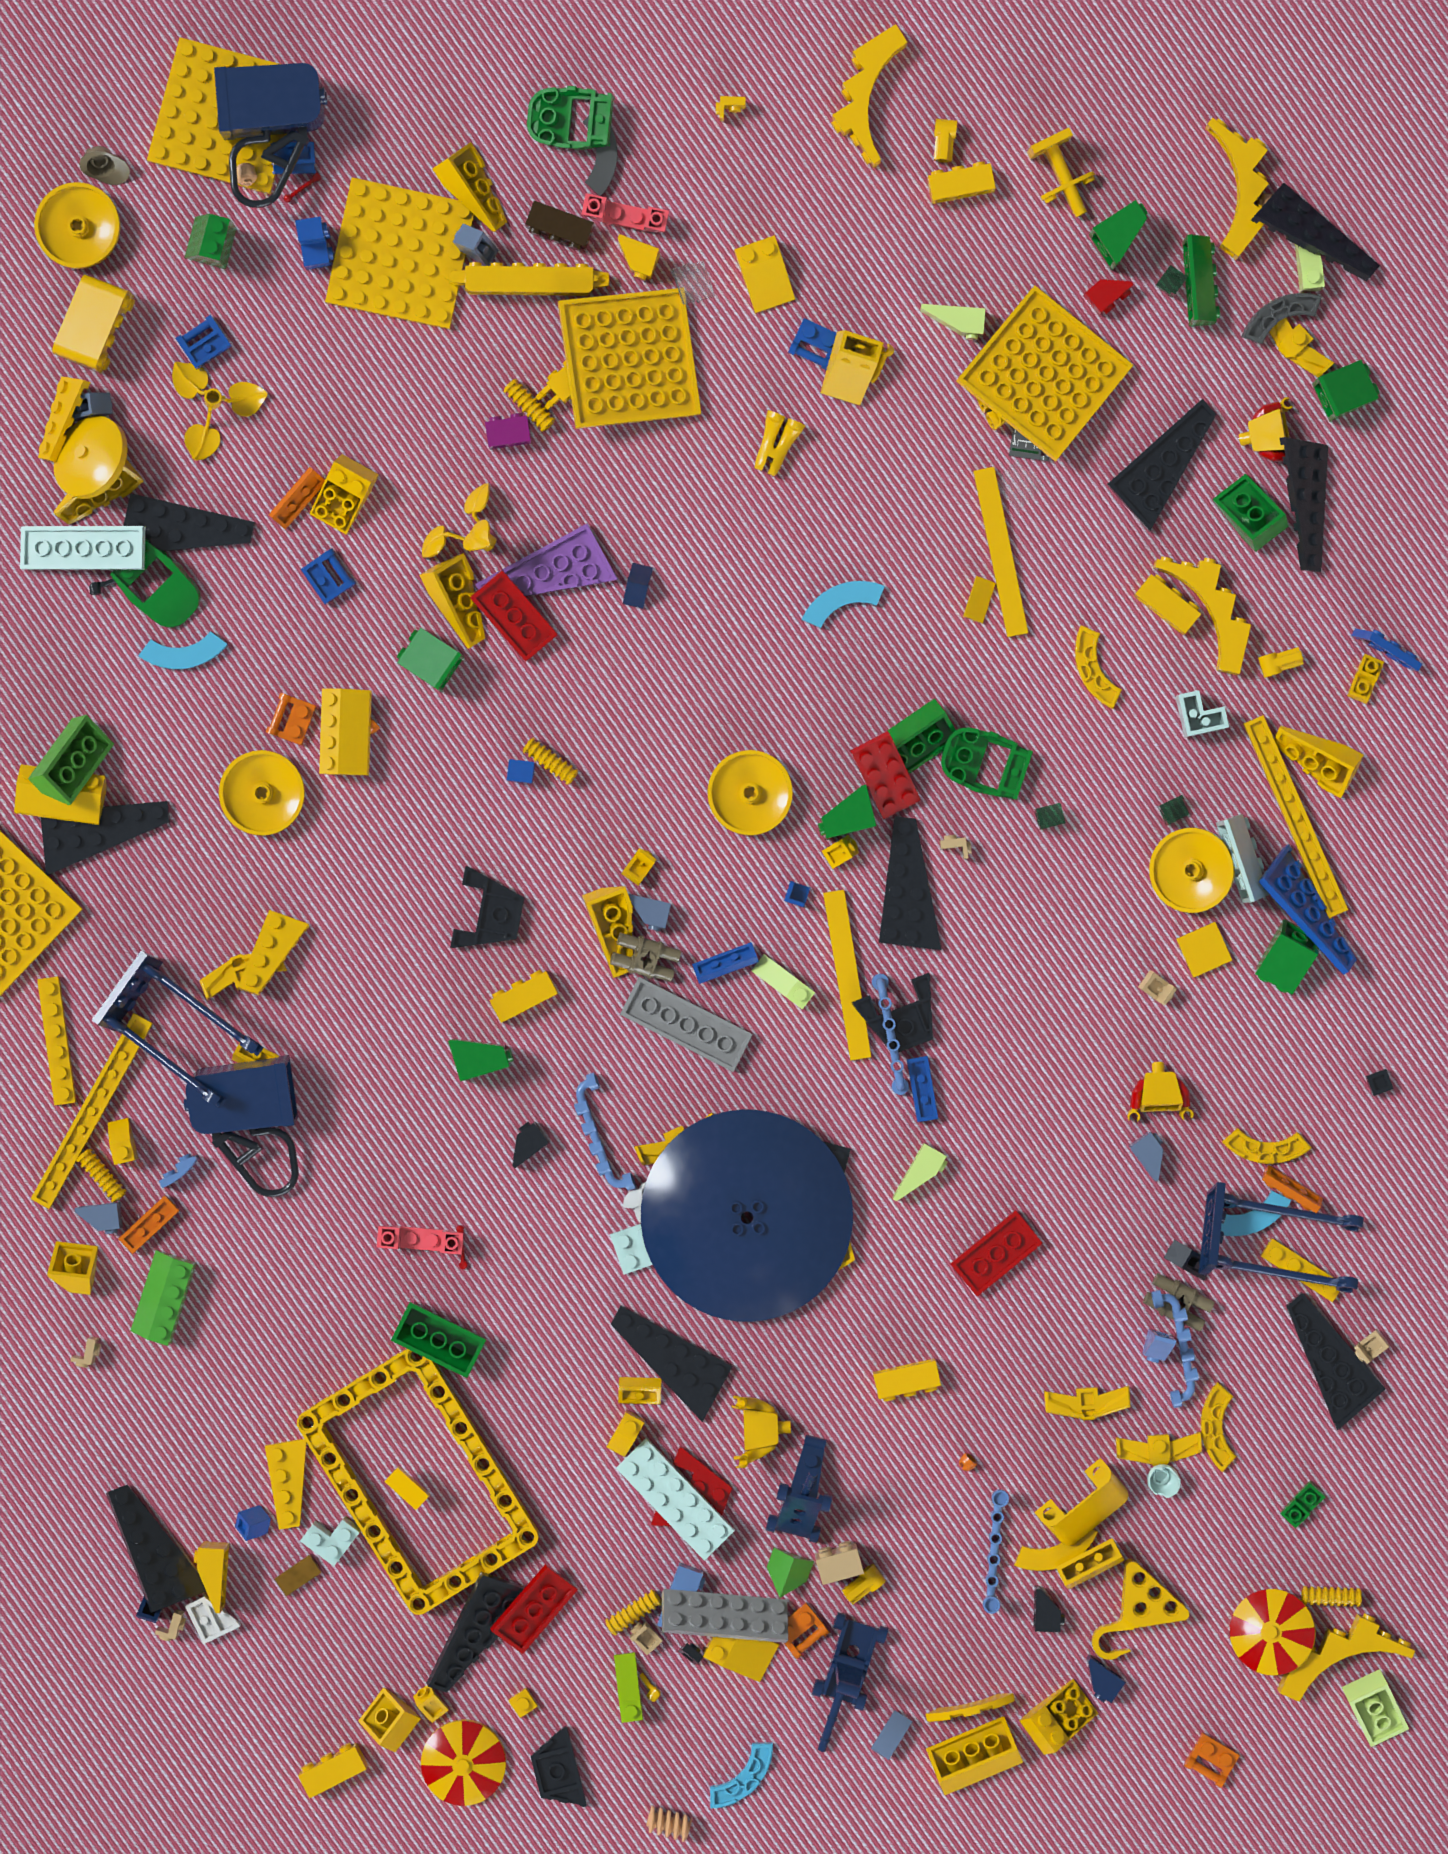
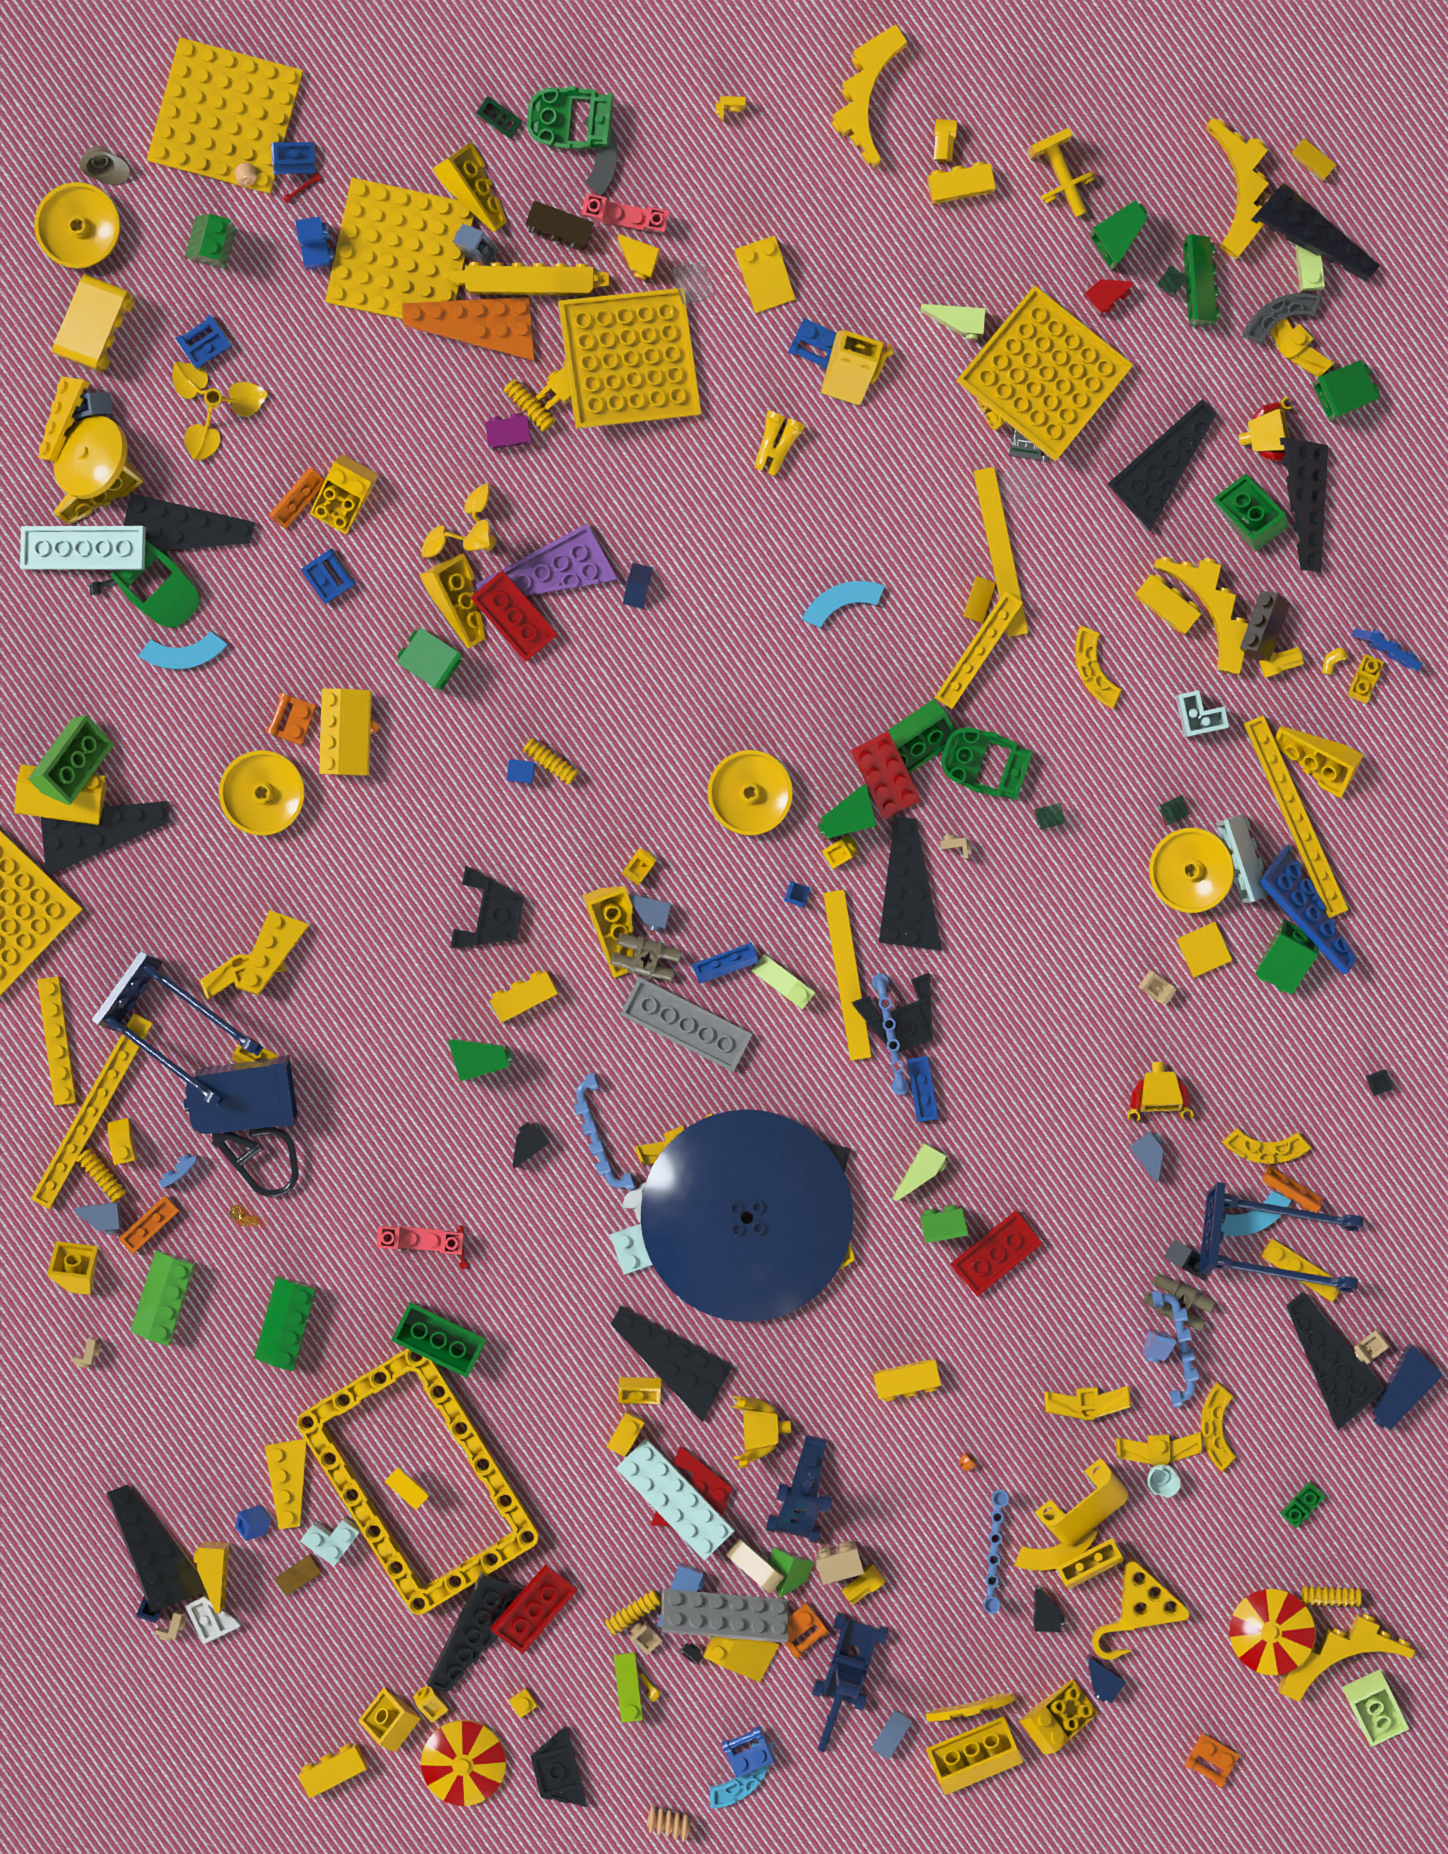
(240, 1218): none -> clear yellow arm
(266, 103): dark blue piece -> none
(285, 1323): none -> green slope
(485, 323): none -> orange wing
(502, 111): none -> dark green slope
(752, 1758): none -> blue plate
(755, 1565): none -> beam
(943, 1224): none -> bright green slope
(978, 650): none -> yellow plate
(1265, 625): none -> dark brown brick
(1313, 159): none -> yellow slope
(1333, 657): none -> yellow arm
(1405, 1387): none -> dark blue slope

